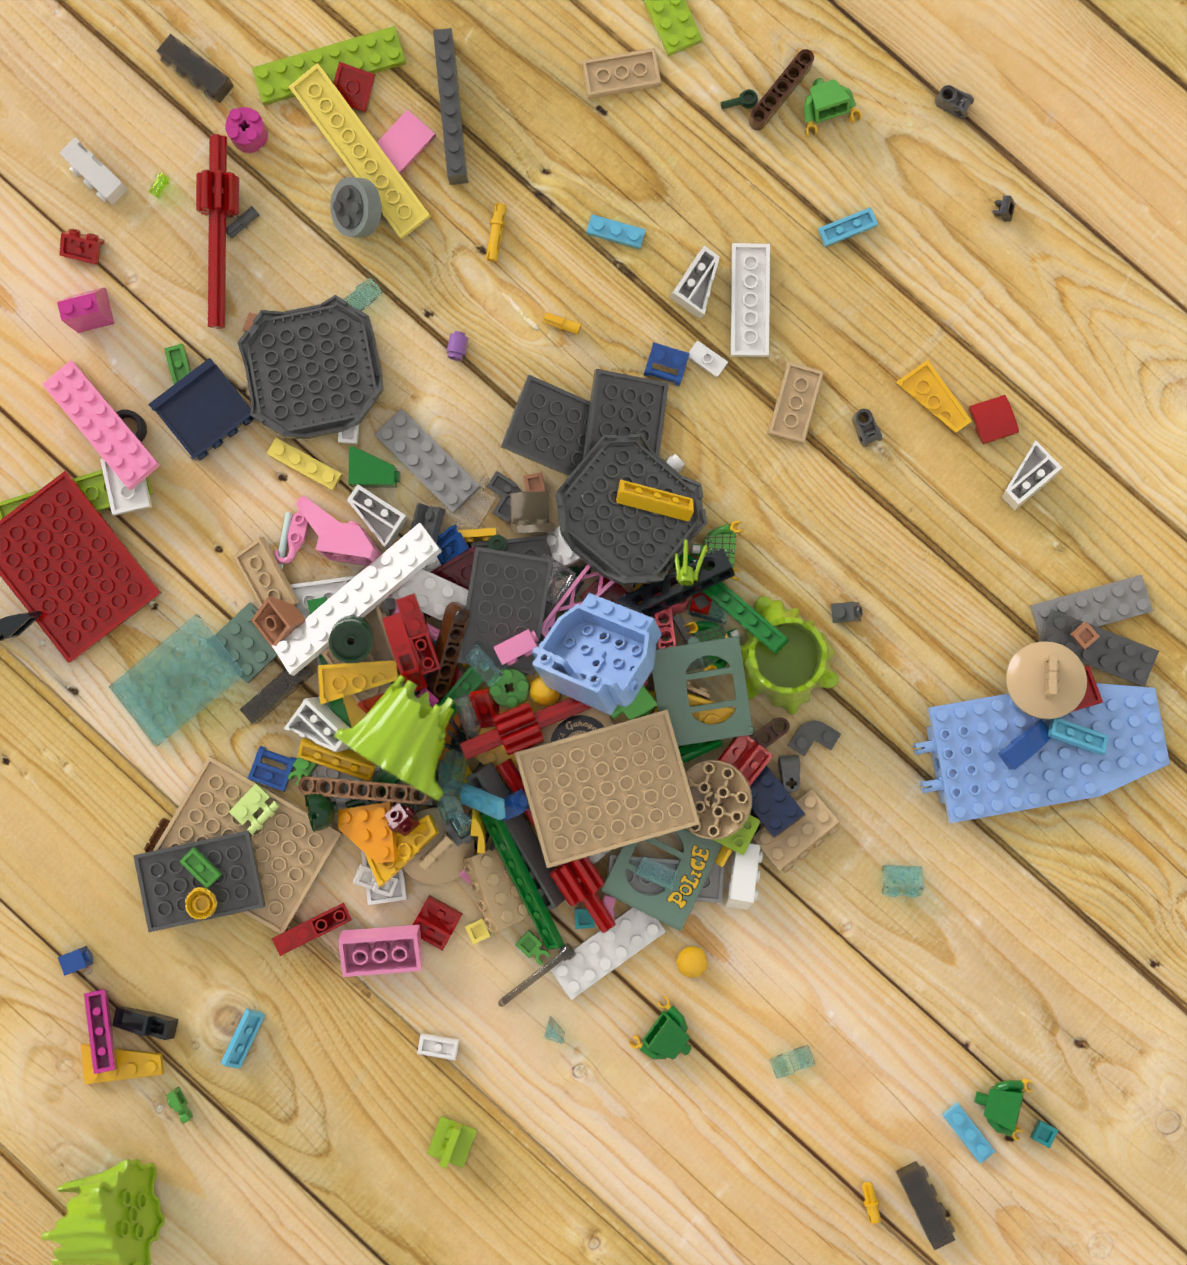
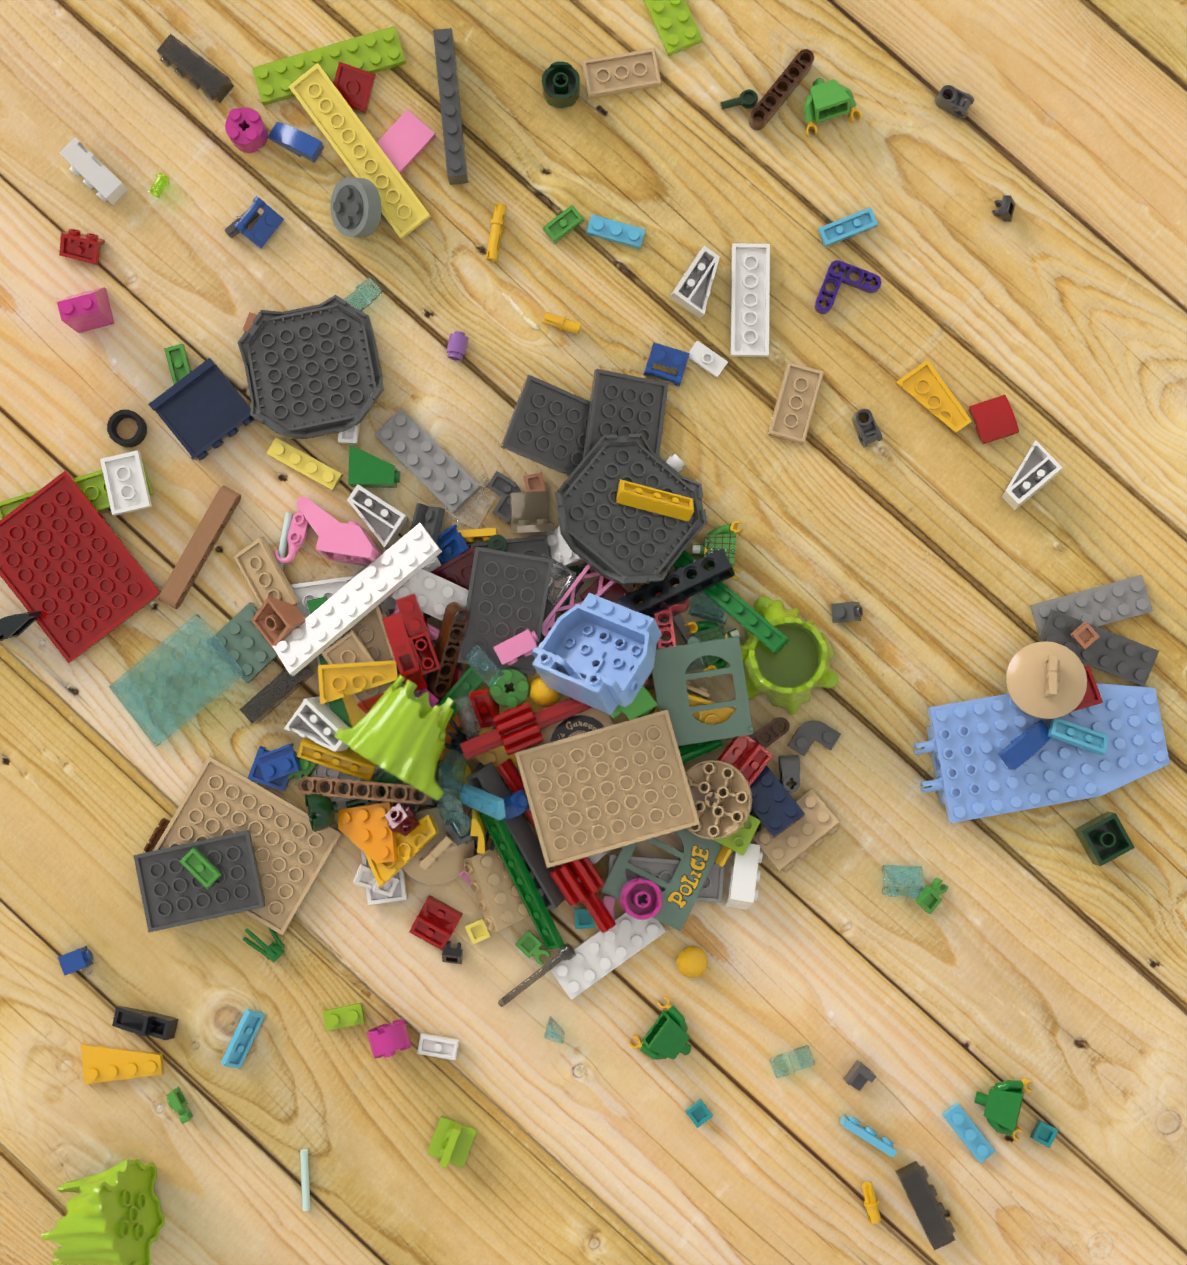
(100, 1031): dark pink brick -> none
(101, 425): bright pink plate -> none
(199, 547): none -> medium nougat beam
(200, 903): yellow hair -> none
(219, 198): red axle -> none
(250, 804): yellowish green plate -> none
(264, 226): none -> blue plate
(272, 951): none -> green plant
(279, 763): none -> blue plate
(296, 141): none -> blue slope
(305, 1179): none -> light aqua bar
(311, 929): red slope -> none
(344, 1016): none -> lime plate
(354, 650): dark green wheel -> none
(381, 950): bright pink brick -> none
(388, 1038): none -> dark pink brick
(452, 955): none -> black tile
(557, 94): none -> dark green brick
(563, 224): none -> bright green plate
(651, 896): none -> dark pink brick
(656, 873): clear light blue plate -> none
(686, 575): lime plant -> none
(698, 1113): none -> teal plate
(700, 603): red tile -> none
(837, 279): none -> dark purple beam
(859, 1075): none -> dark grey panel
(868, 1134): none -> medium azure plate
(929, 898): none -> bright green plate
(1104, 838): none -> dark green brick

